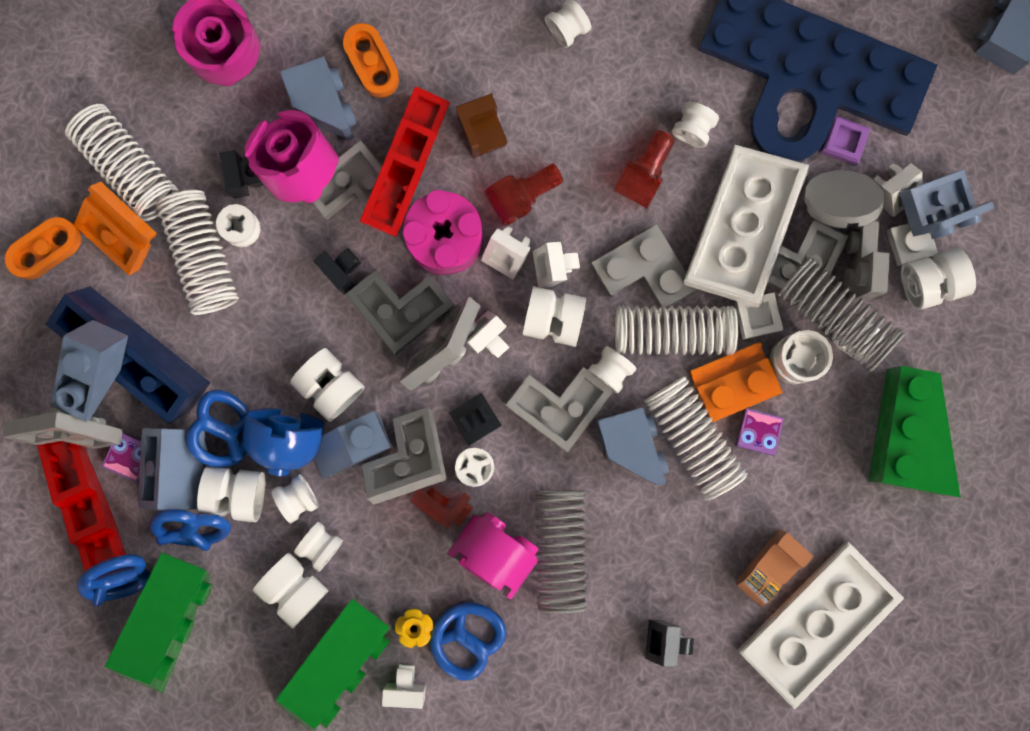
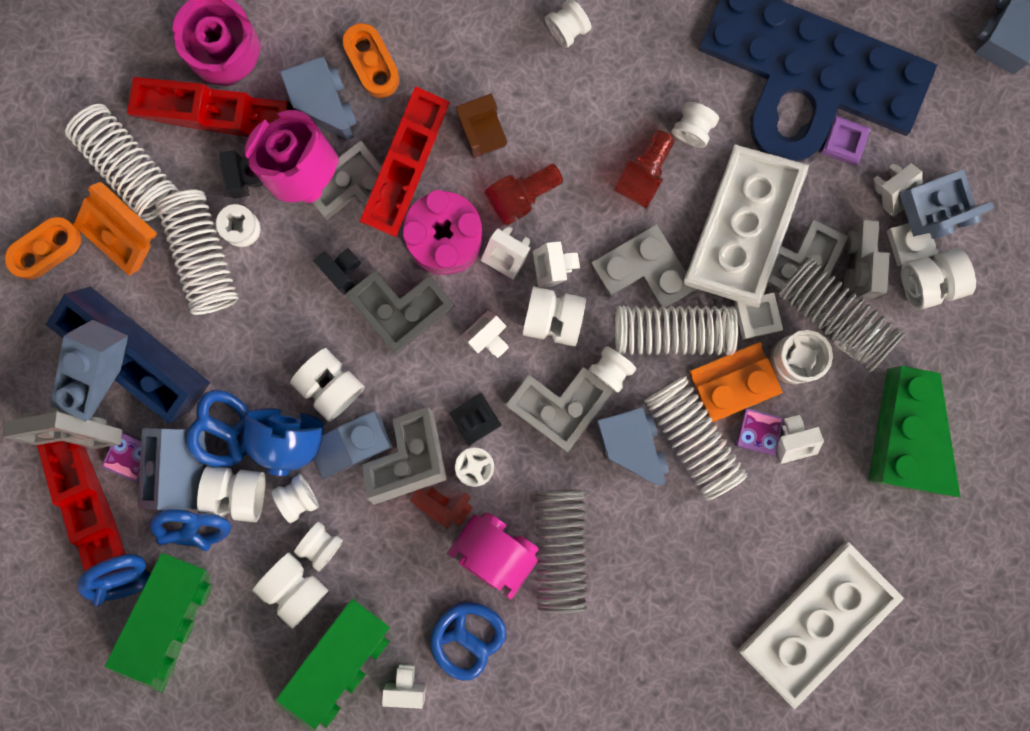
(201, 107): none -> red slope
(422, 621): yellow plate -> none
(445, 348): light grey plate -> none
(666, 643): black tile -> none
(773, 567): nougat leg -> none
(797, 441): none -> white tile
(843, 198): light grey tile -> none

